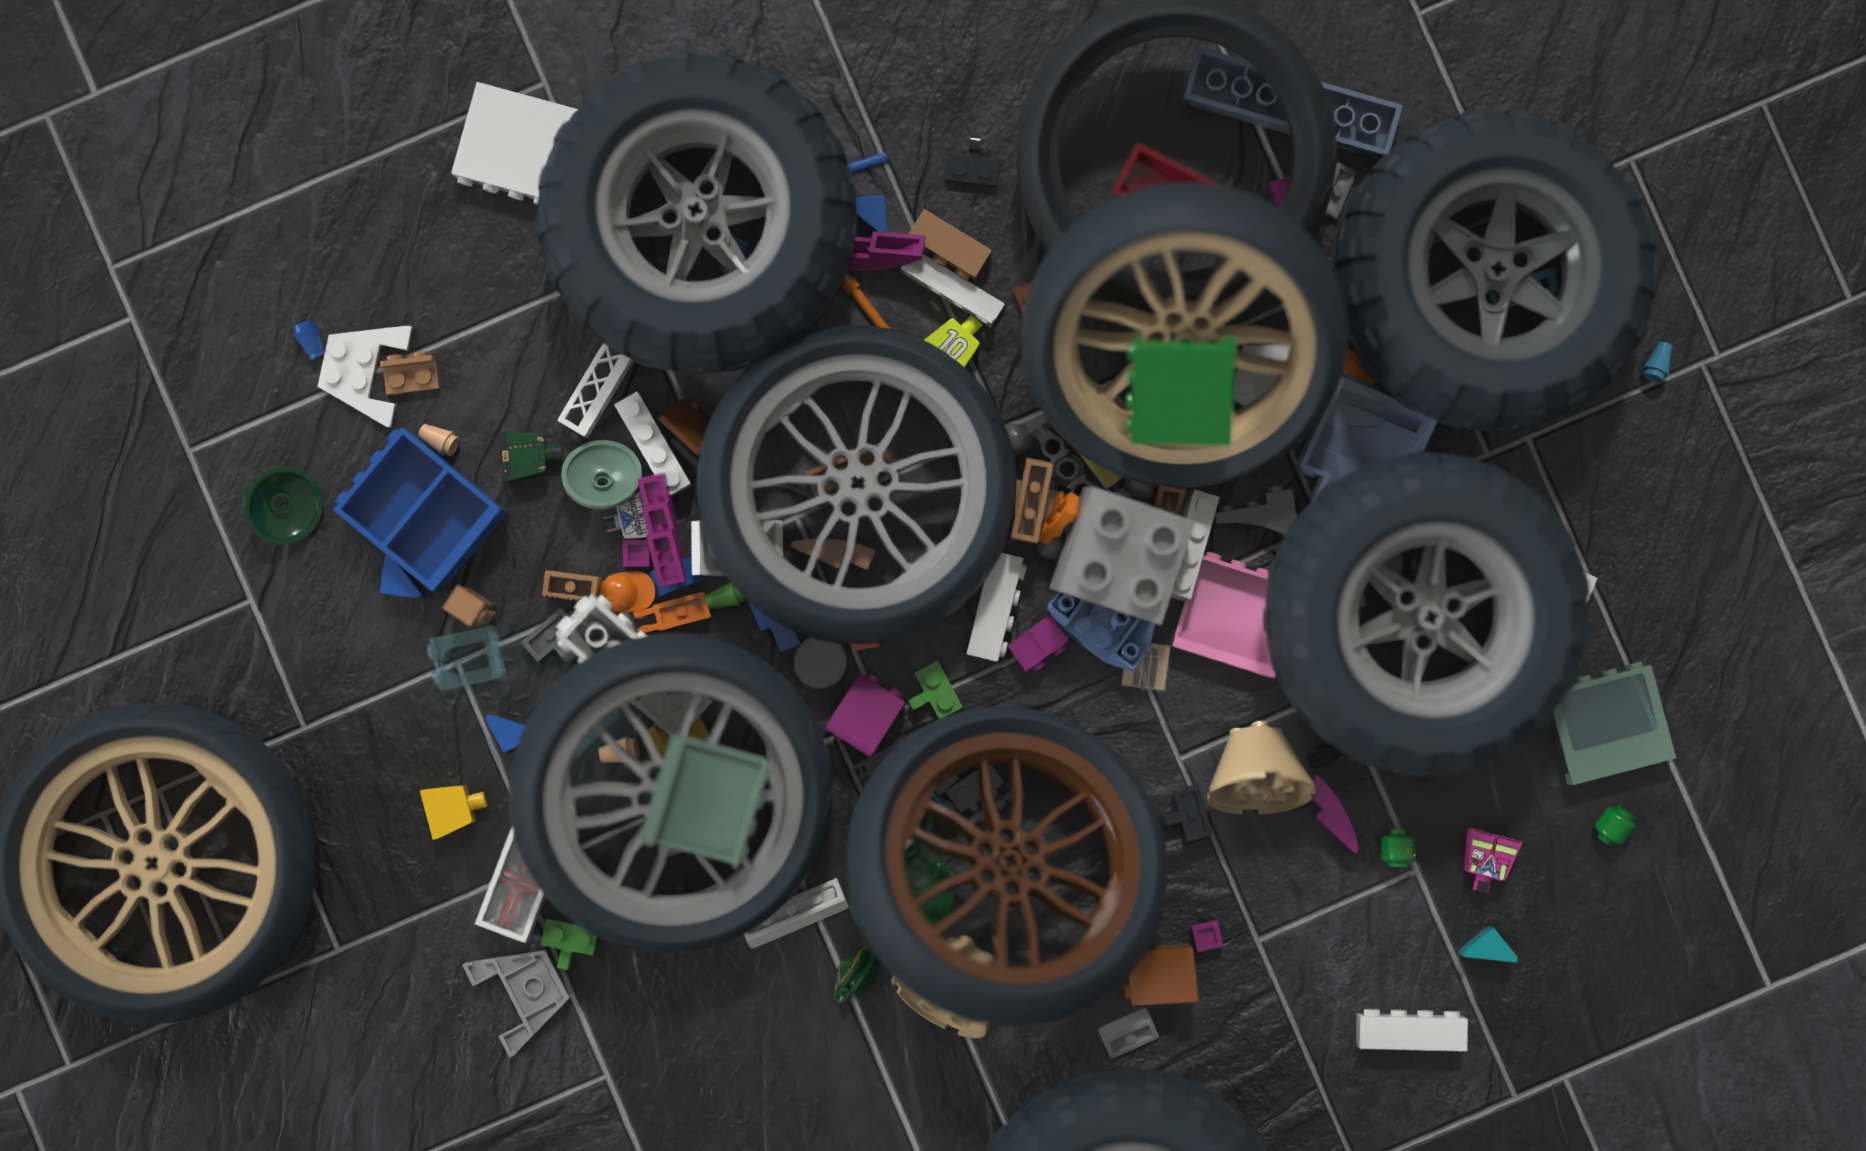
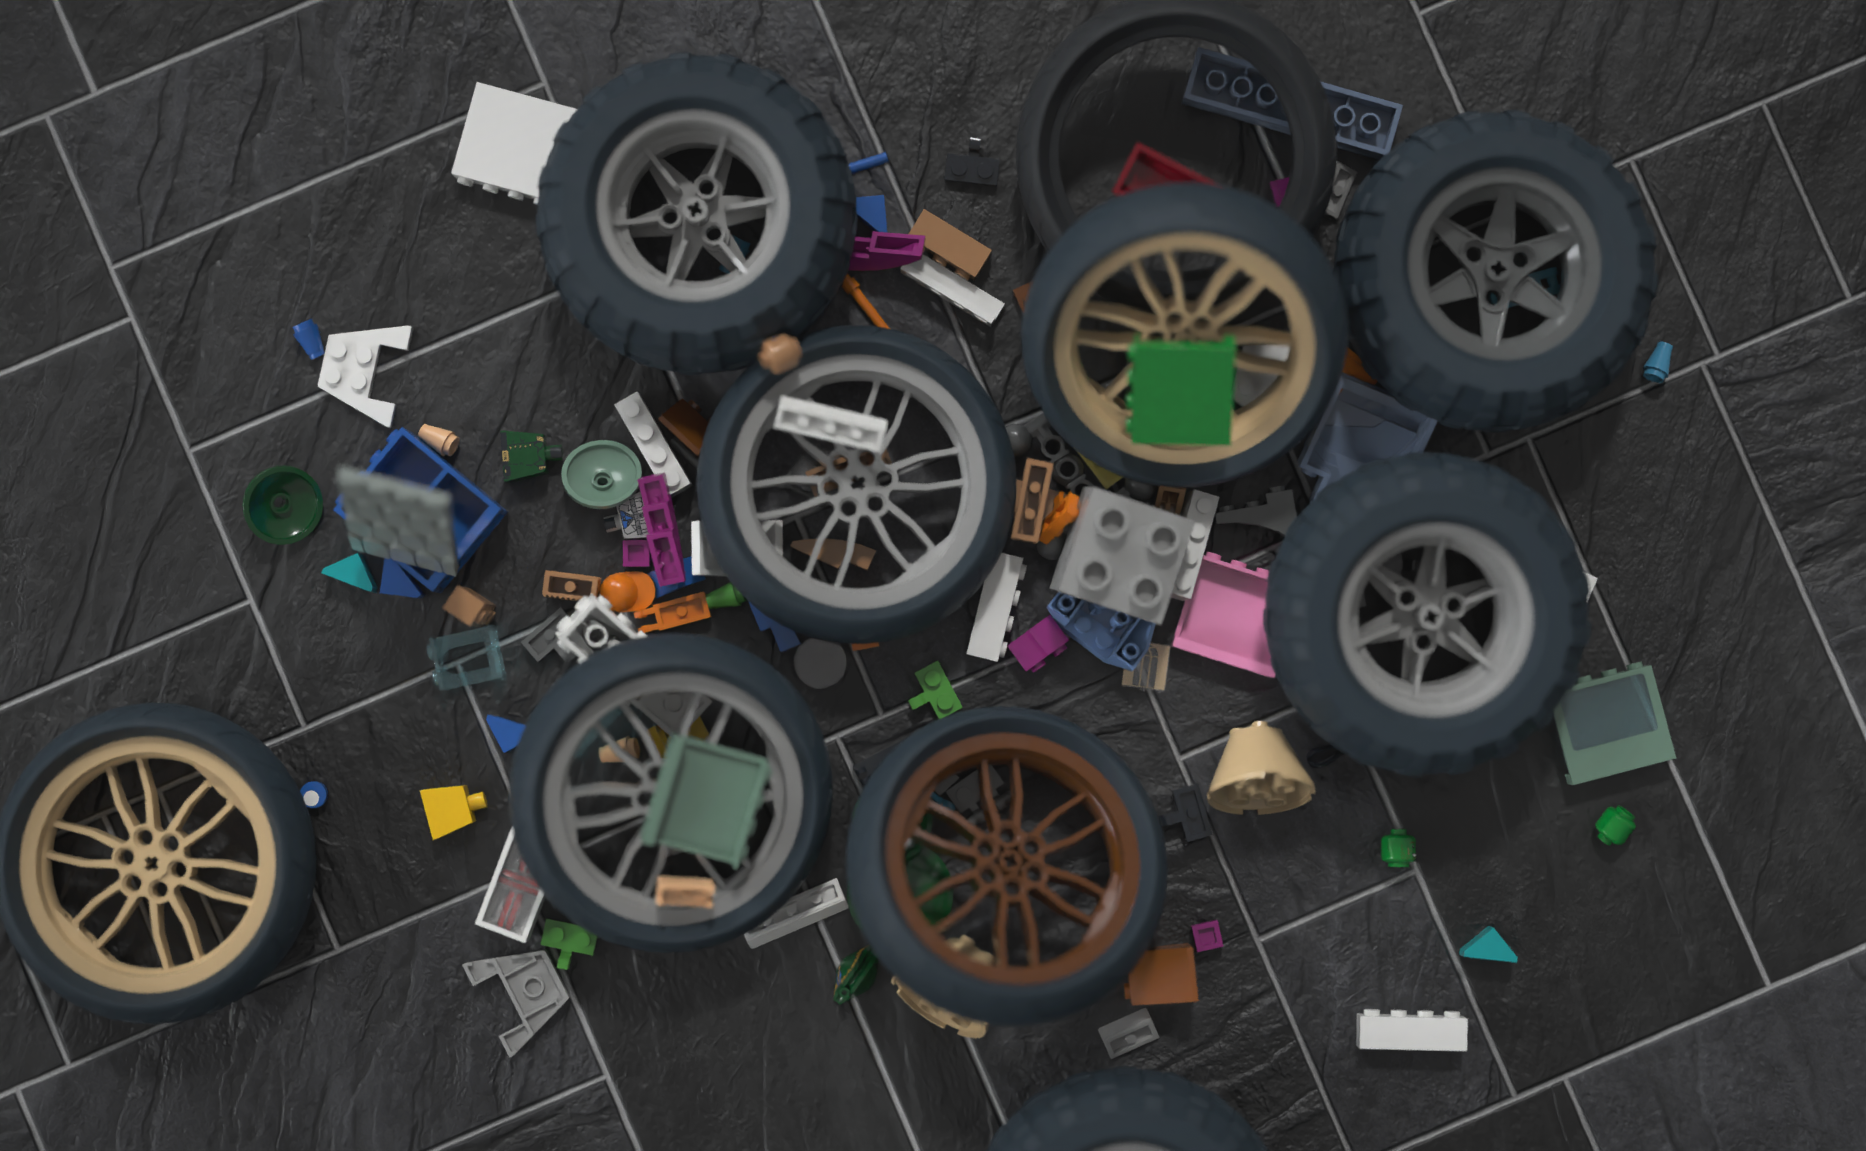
(314, 794): none -> blue tile
(352, 571): none -> teal slope
(398, 521): none -> light grey piece
(410, 374): medium nougat bracket -> none
(604, 394): white fence -> none
(684, 891): none -> light nougat hinge
(780, 354): none -> medium nougat head
(831, 423): none -> white slope
(866, 713): magenta slope -> none
(957, 339): neon yellow torso -> none
(1332, 814): magenta slope -> none
(1489, 857): torso -> none

